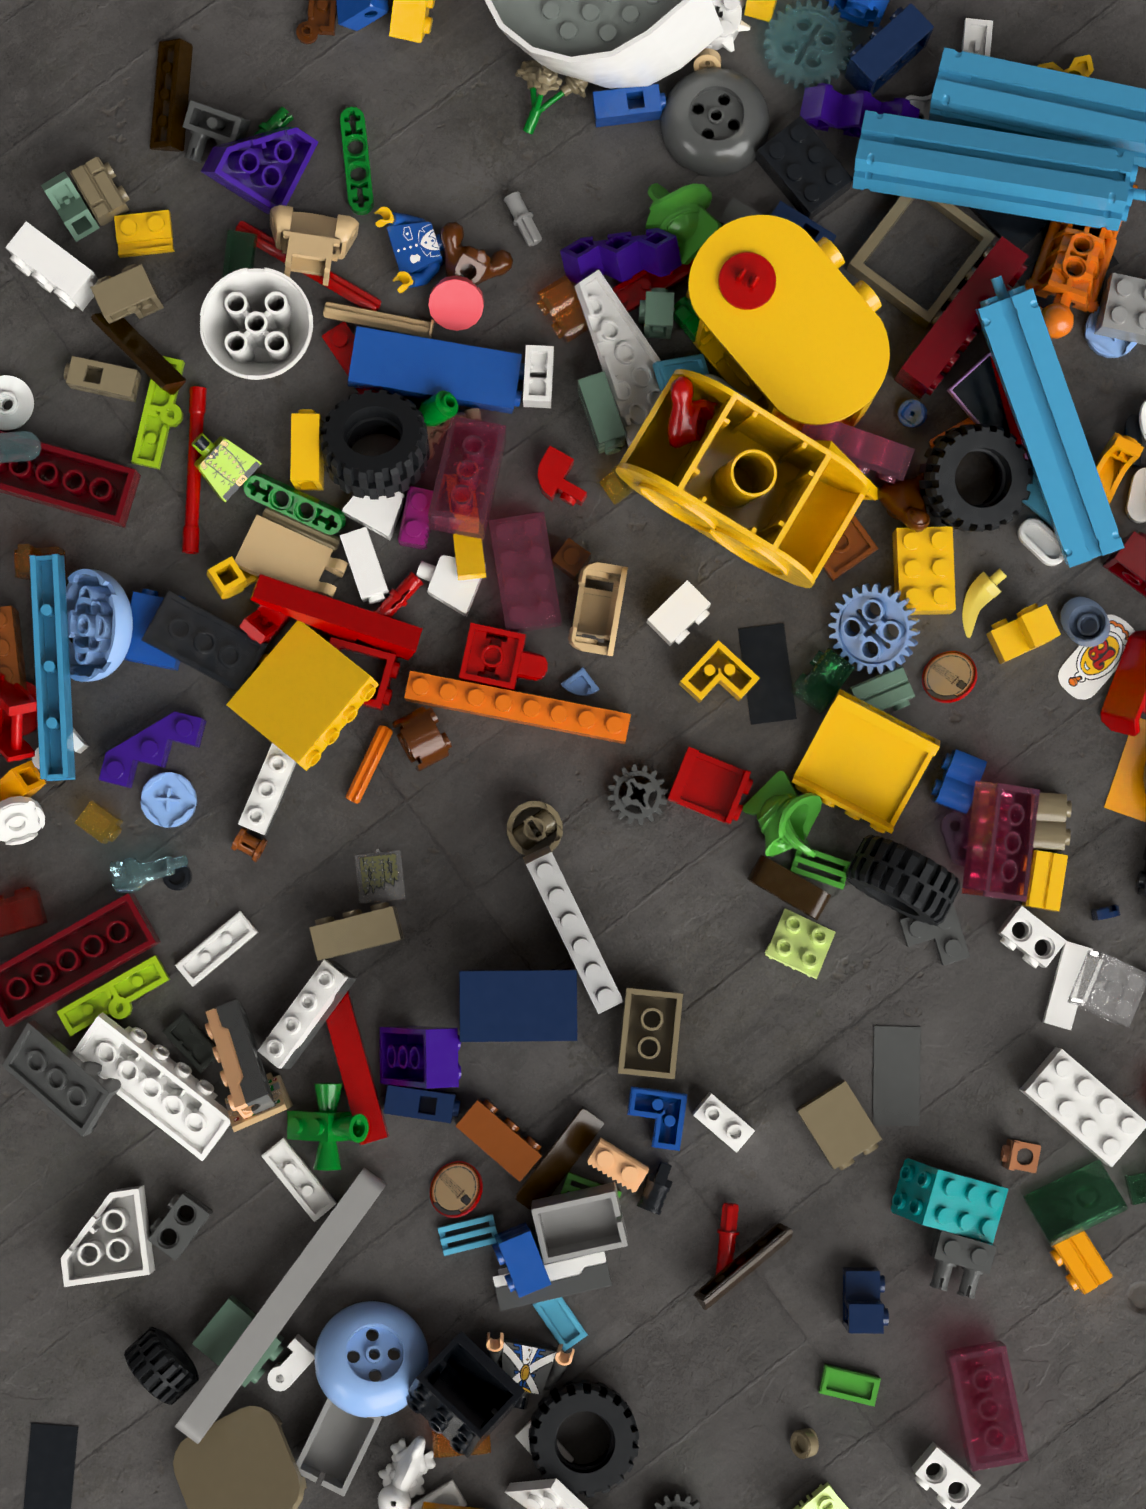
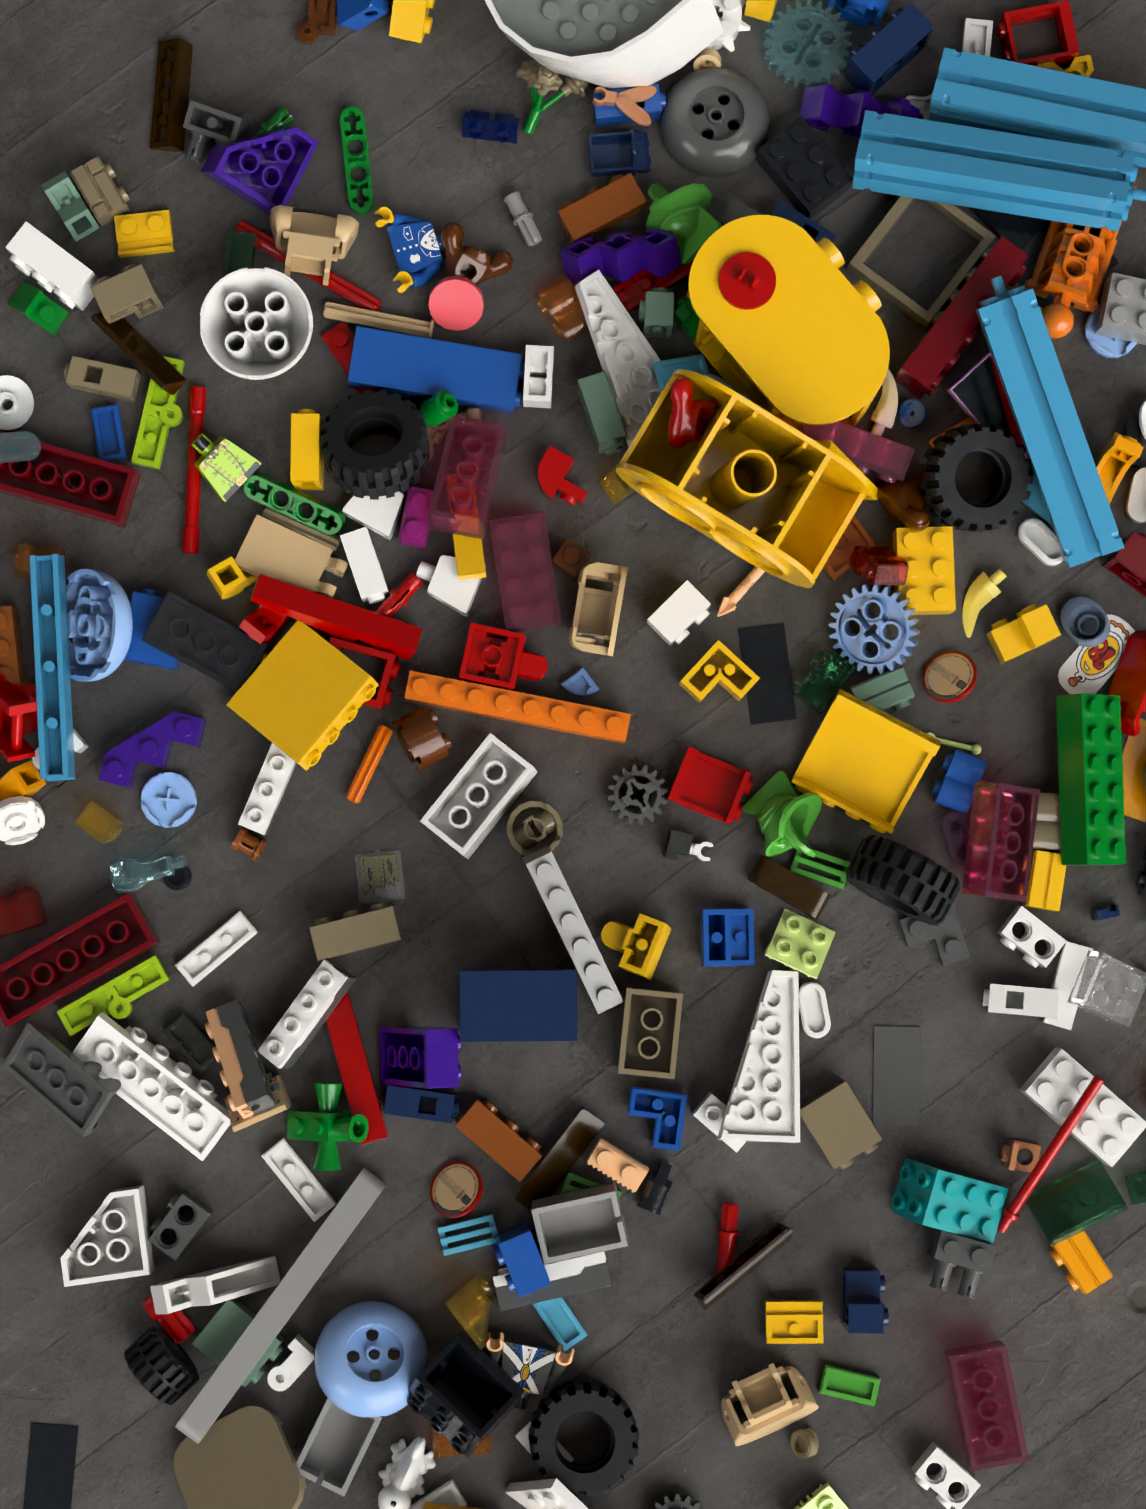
(39, 308): none -> green slope
(109, 432): none -> blue tile
(176, 1323): none -> red piece
(215, 1285): none -> white slope
(472, 1307): none -> clear yellow slope
(479, 126): none -> clear blue hinge
(479, 796): none -> white brick
(602, 208): none -> dark orange brick
(619, 153): none -> dark blue piece
(627, 101): none -> nougat piece
(639, 945): none -> yellow brick
(682, 844): none -> pearl dark grey piece
(727, 937): none -> blue brick
(729, 603): none -> light nougat piece
(766, 1403): none -> tan piece
(767, 1083): none -> white wing
(794, 1321): none -> yellow plate
(814, 1010): none -> white tile
(879, 565): none -> clear red brick
(886, 410): none -> white bar
(975, 749): none -> yellowish green hinge
(1011, 1212): none -> red bar
(1021, 1000): none -> white brick
(1064, 25): none -> red window
(1090, 779): none -> green brick

